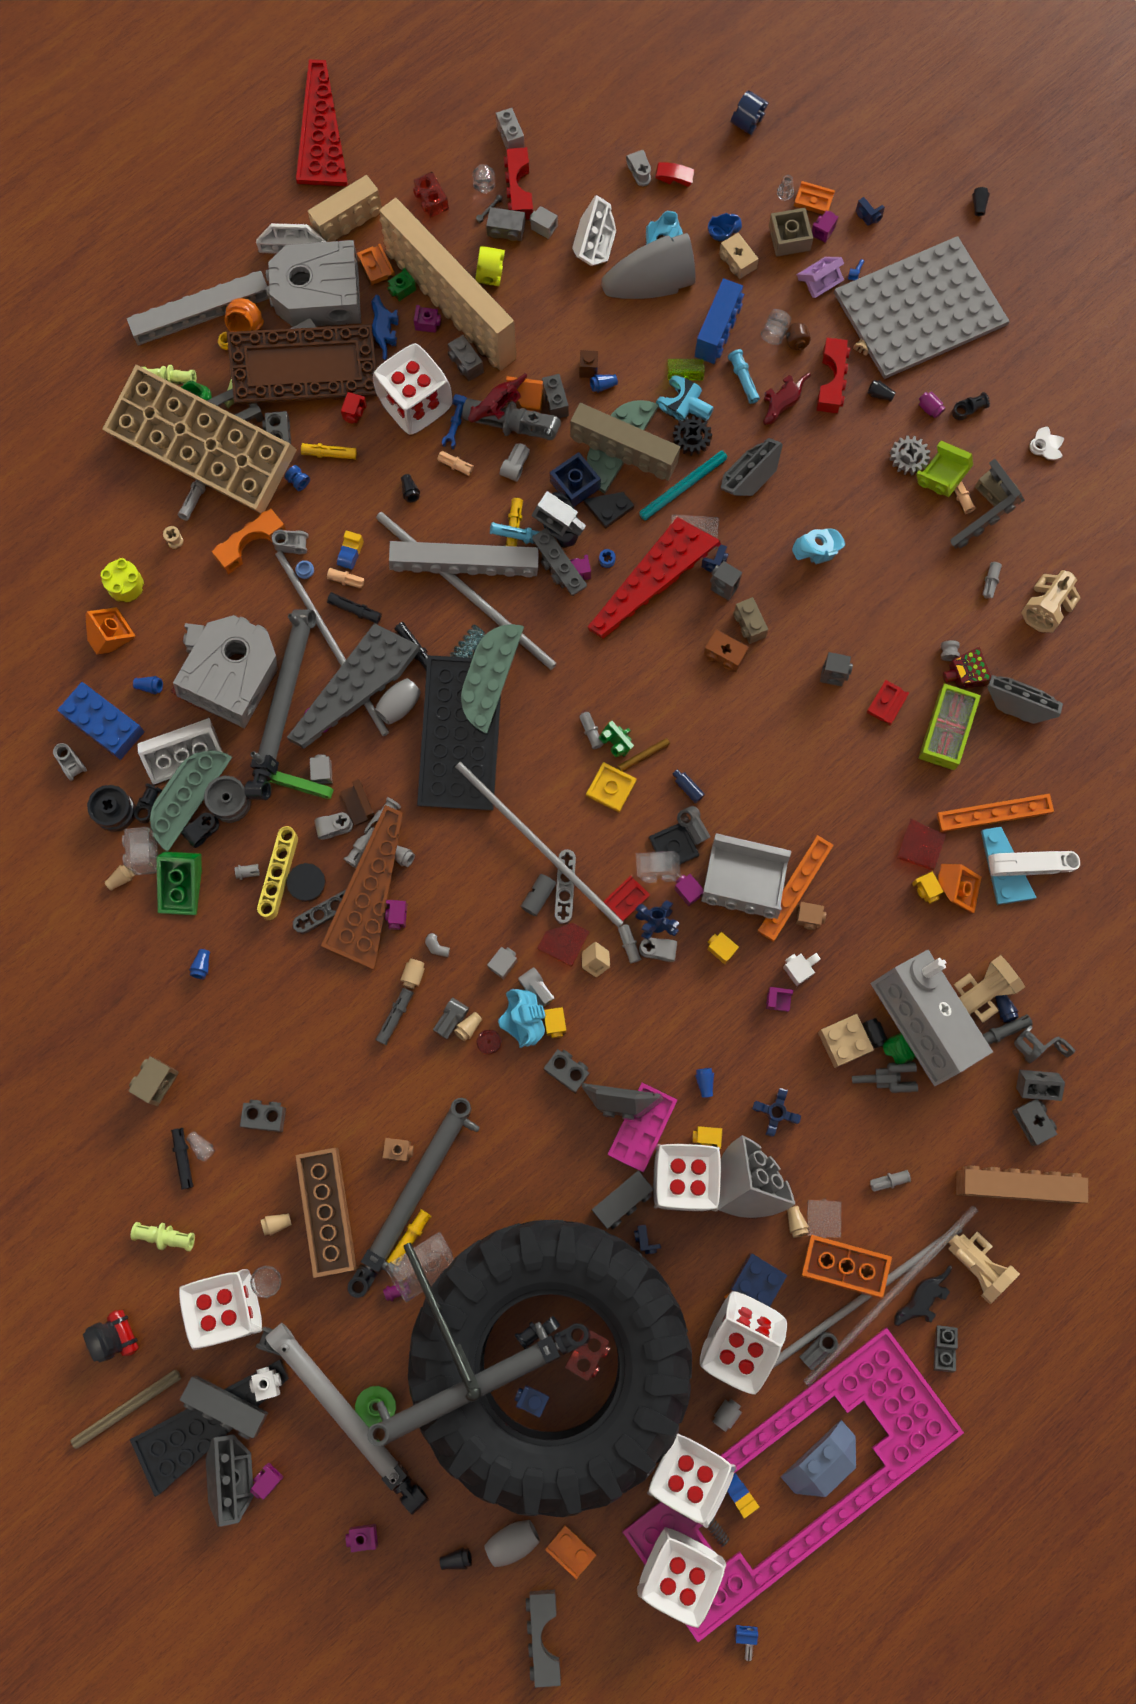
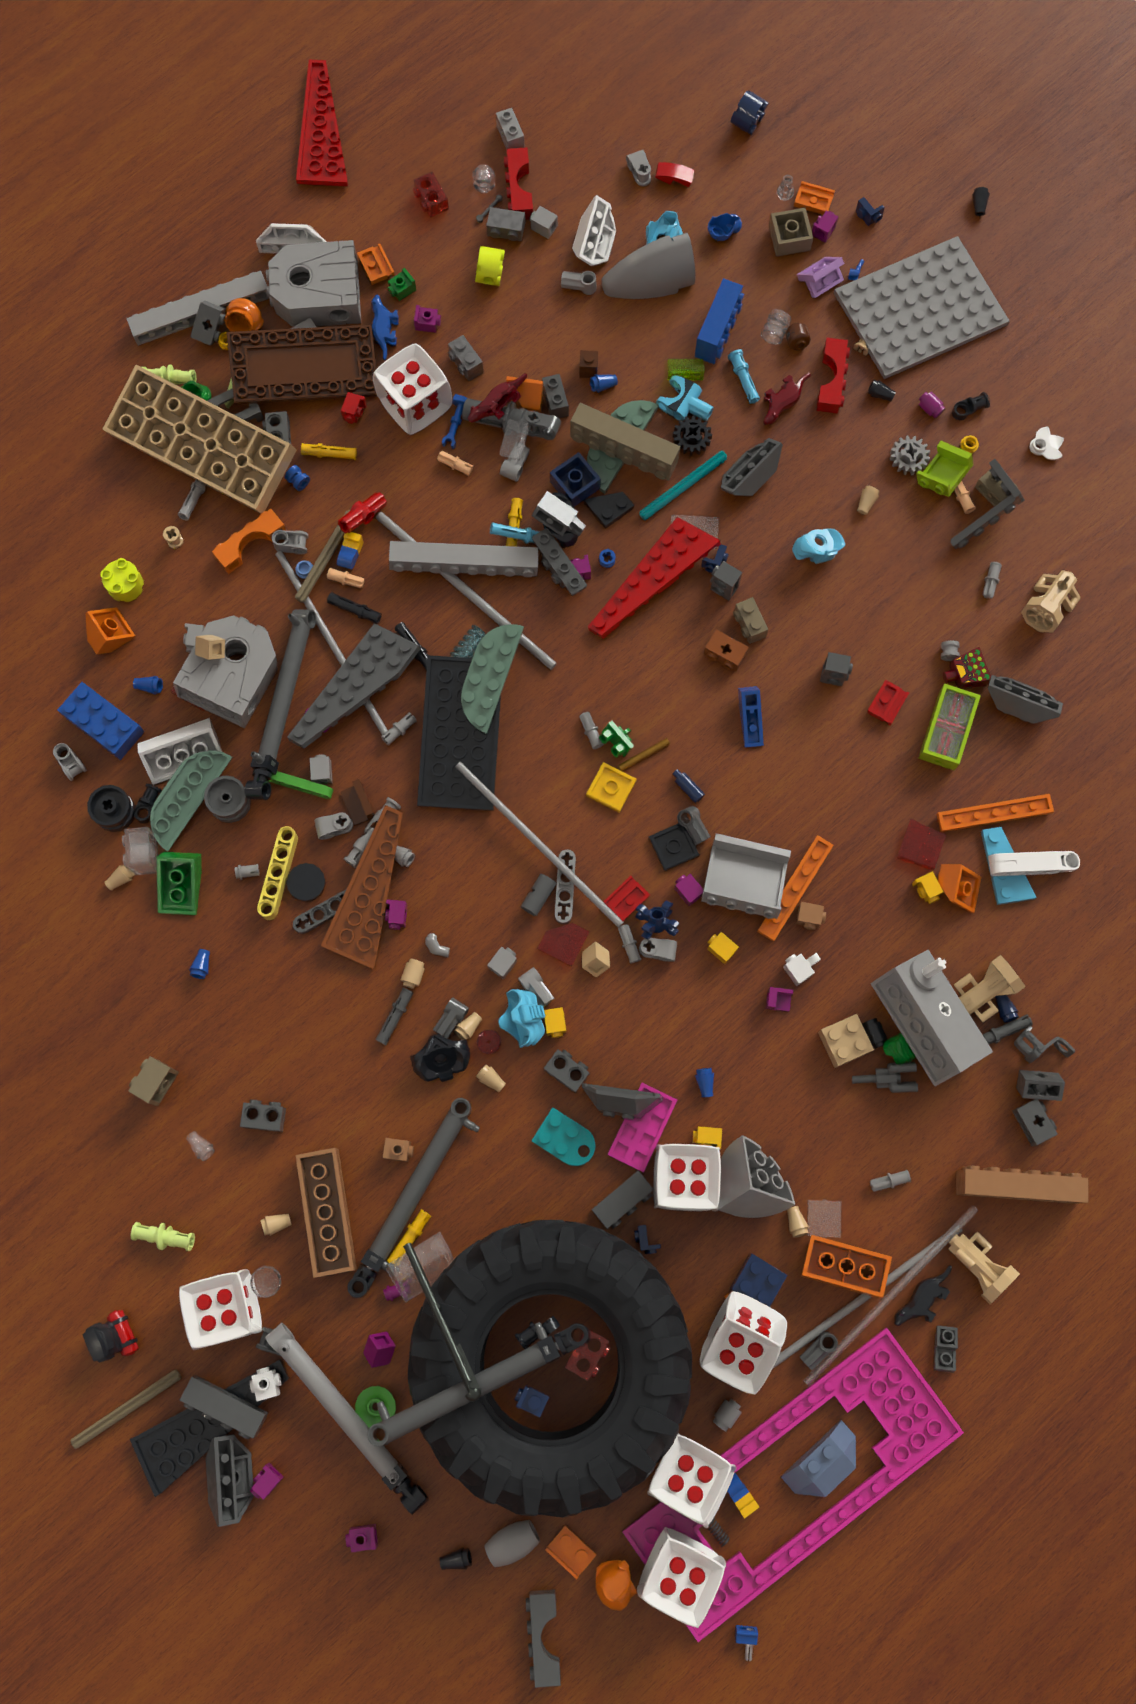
(180, 1149): black pin -> none
(199, 831): black piece -> none
(201, 329): none -> dark grey brick
(210, 647): none -> tan panel
(320, 564): none -> dark tan axle
(345, 209): tan brick -> none
(362, 512): none -> red piece
(379, 1349): none -> magenta panel
(397, 701): light grey piece -> none
(398, 728): none -> light grey pin
(409, 489): black cone -> none
(441, 1058): none -> black piece
(448, 285): tan brick -> none
(489, 1077): none -> tan cone
(514, 439): none -> clear panel
(563, 1138): none -> teal plate
(579, 281): none -> light grey piece
(614, 1584): none -> orange helmet
(658, 866): clear brick -> none
(738, 256): tan brick -> none
(751, 716): none -> blue slope
(772, 1126): dark blue pin -> none
(868, 498): none -> tan cone
(969, 440): none -> yellow plate

